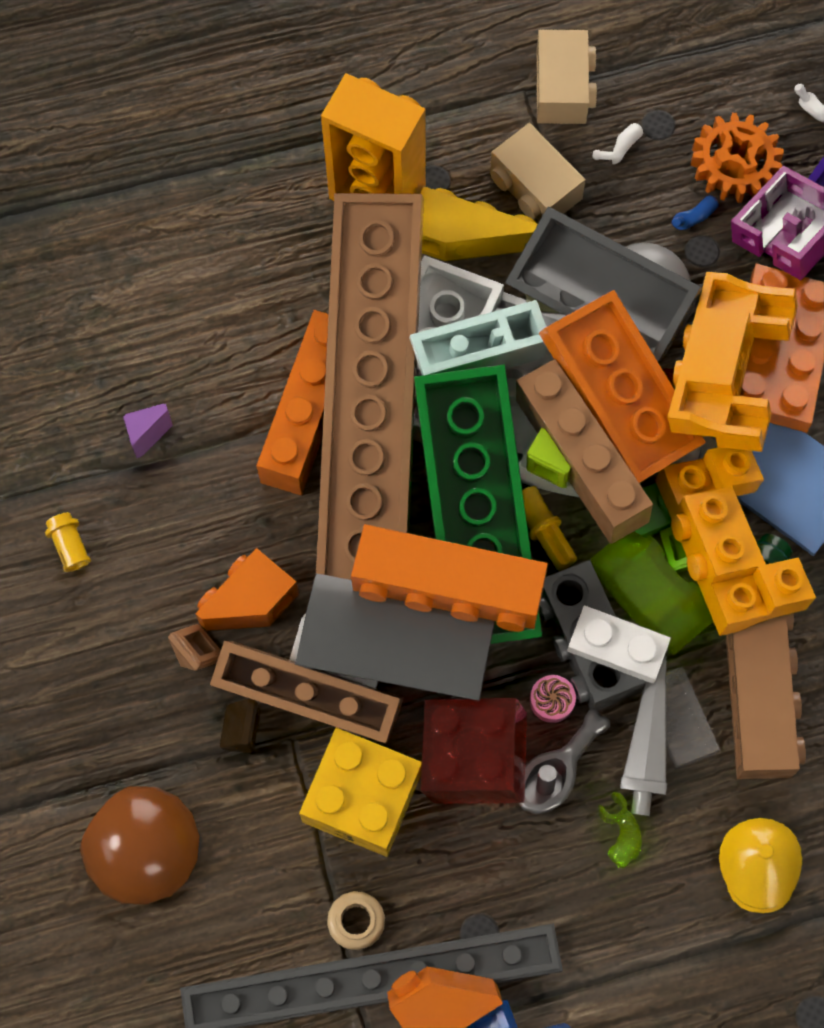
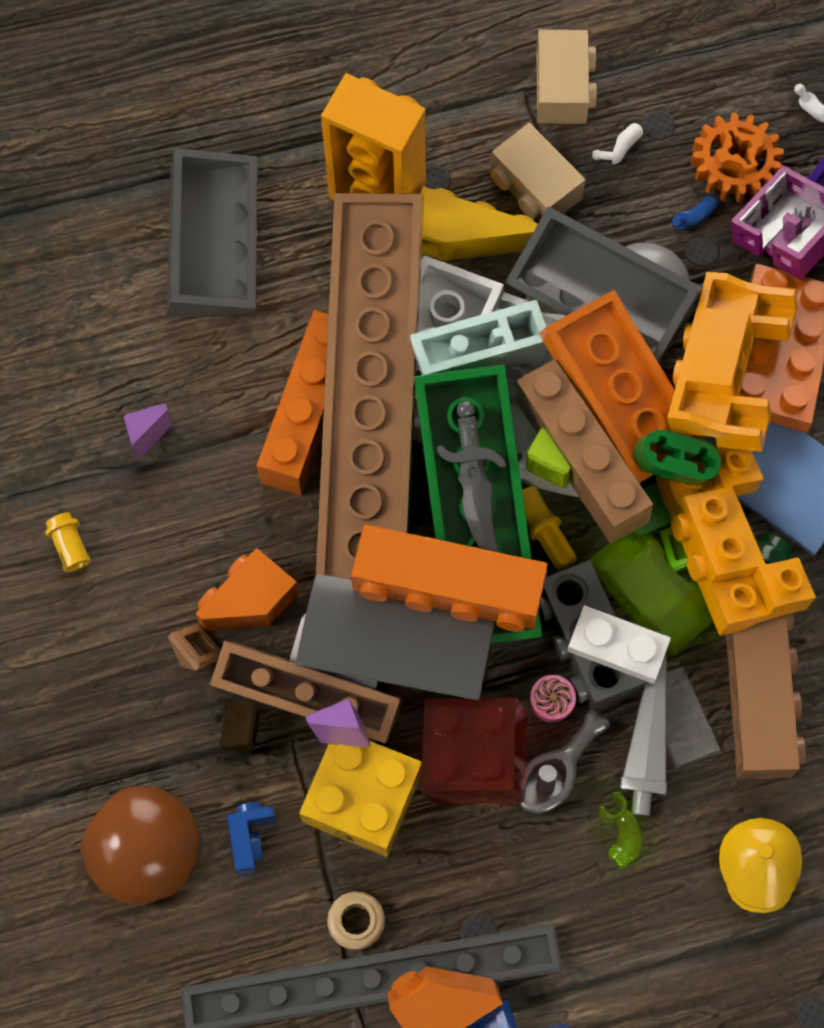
(212, 234): none -> dark grey slope
(247, 845): none -> blue bracket
(339, 725): none -> medium lavender slope
(475, 484): none -> dark grey piece
(680, 448): none -> green beam

